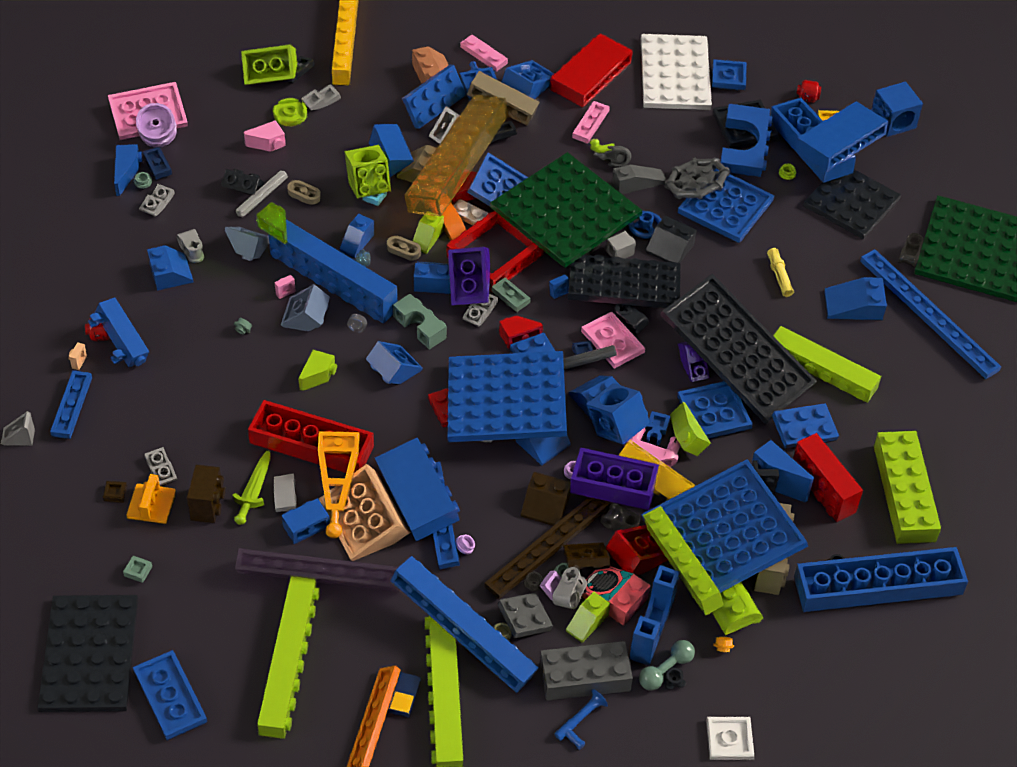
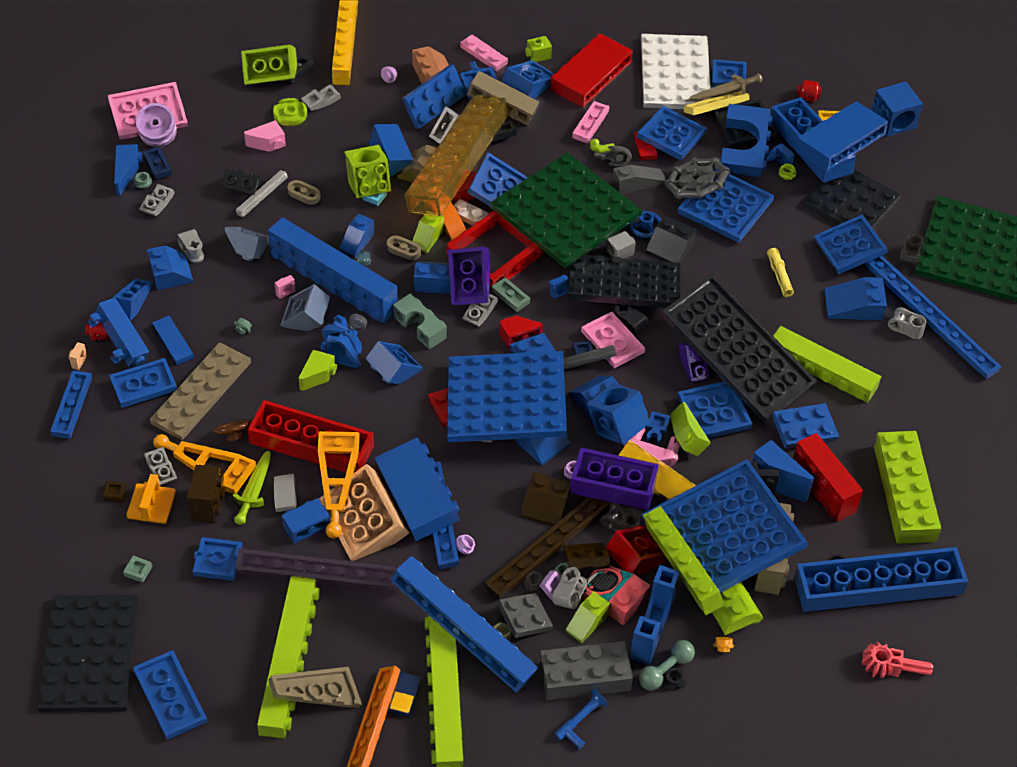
(19, 431): light grey slope -> none
(133, 296): none -> blue slope
(143, 382): none -> blue plate
(172, 340): none -> blue tile
(200, 391): none -> dark tan plate
(216, 559): none -> blue plate
(232, 429): none -> reddish brown piece
(234, 475): none -> light orange plate
(273, 221): clear neon green slope -> none
(319, 687): none -> dark tan wing
(341, 343): none -> blue helmet
(388, 74): none -> lavender plate
(538, 49): none -> lime brick
(645, 150): none -> red tile
(671, 133): none -> blue plate
(715, 103): none -> light yellow tile
(730, 738): white tile -> none
(736, 84): none -> dark tan sword
(781, 154): none -> blue plate
(850, 244): none -> blue plate
(891, 662): none -> coral gear
(908, 323): none -> light grey piece

